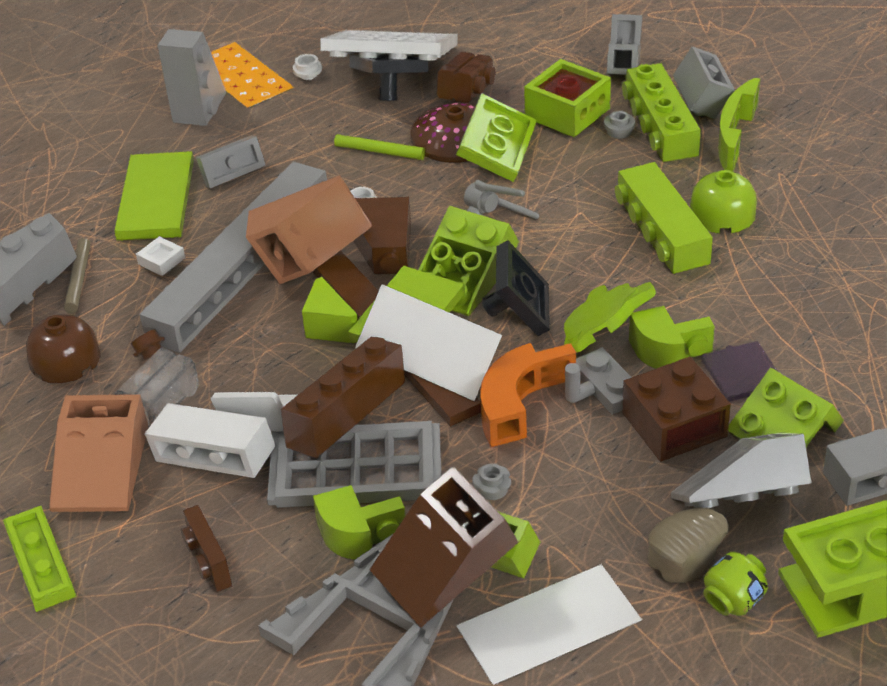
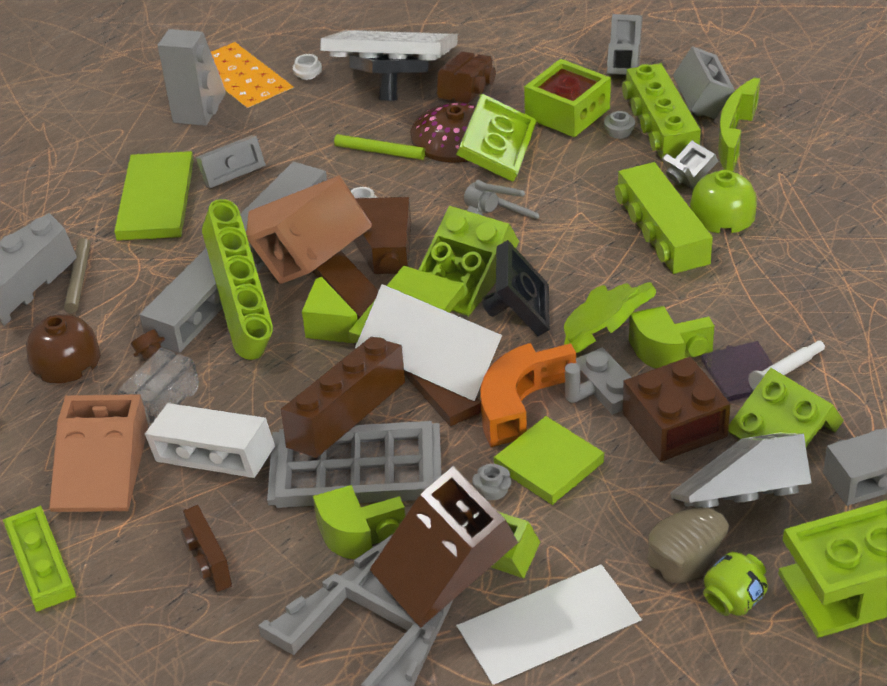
(160, 256): white plate -> none
(237, 279): none -> lime beam
(254, 404): white panel -> none
(549, 459): none -> lime tile
(689, 165): none -> light grey bracket
(788, 363): none -> white piece

